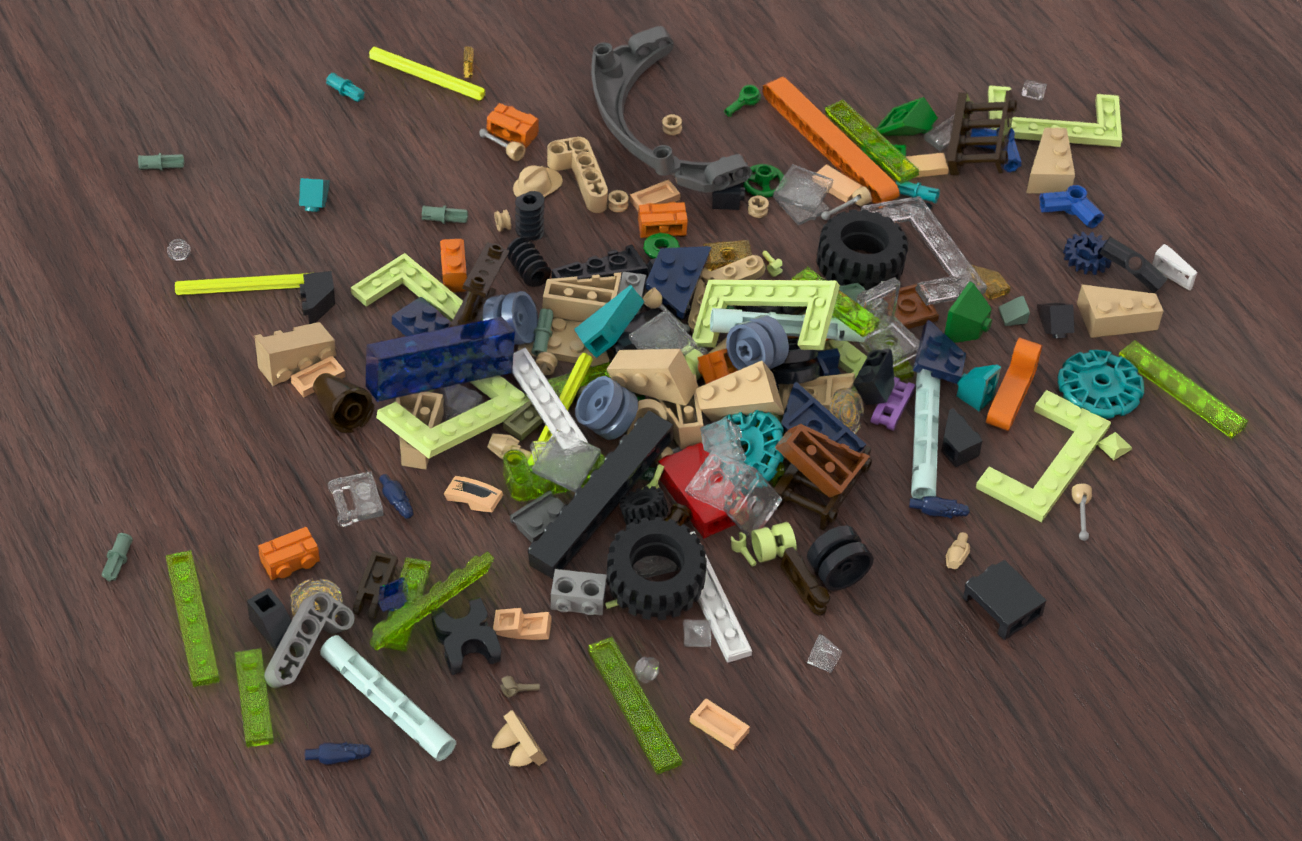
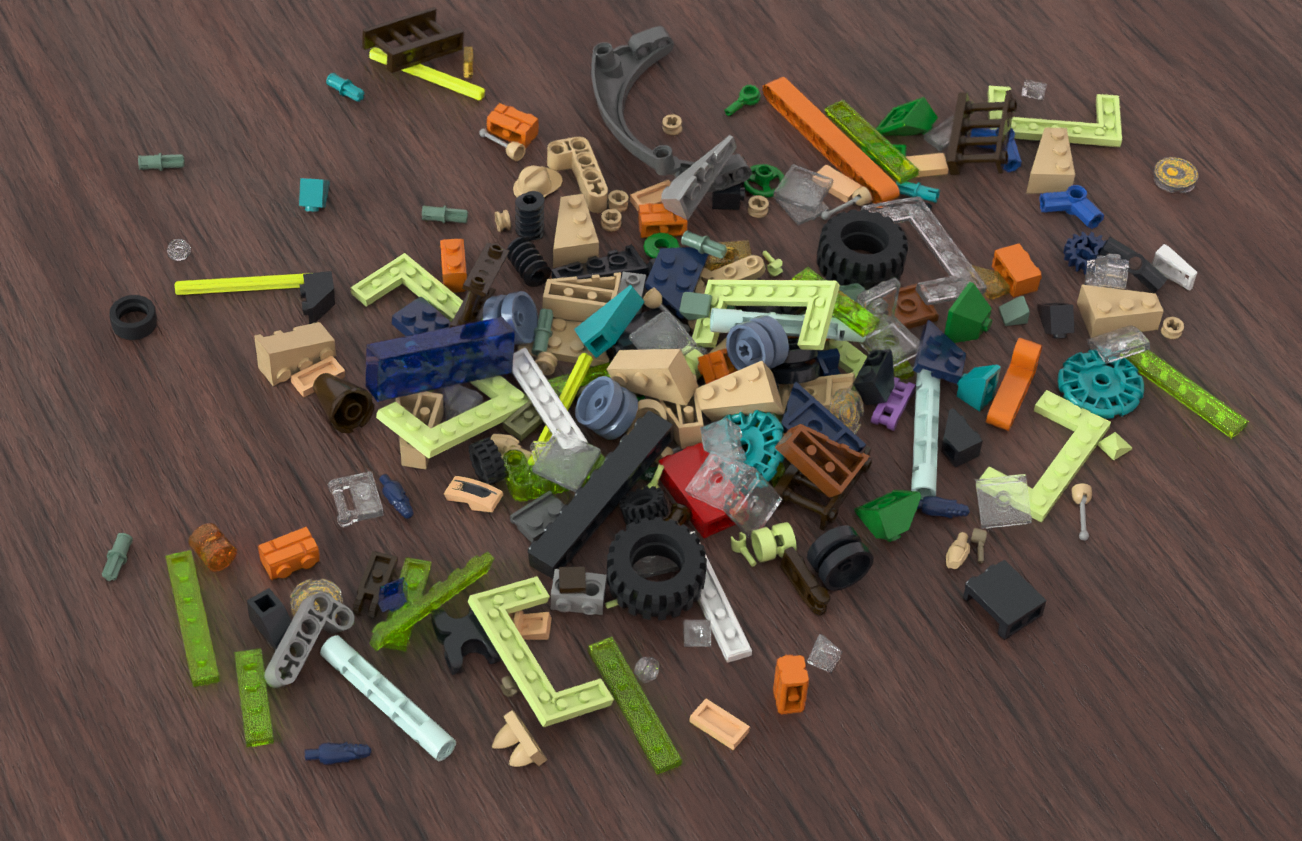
(136, 330): none -> black tyre
(212, 547): none -> clear orange wheel
(417, 52): none -> dark brown fence
(487, 461): none -> black tyre
(549, 706): none -> yellowish green plate
(572, 580): none -> dark brown tile
(574, 232): none -> tan wedge
(608, 218): none -> tan bush
(692, 185): none -> light grey wedge
(695, 305): none -> sand green slope
(703, 244): none -> sand green axle
(790, 684): none -> orange brick
(889, 513): none -> green slope
(979, 538): none -> dark tan hand
(1003, 501): none -> clear plate
(1017, 269): none -> orange brick
(1107, 272): none -> clear brick
(1119, 343): none -> clear slope
(1175, 175): none -> tile
(1176, 324): none -> tan bush

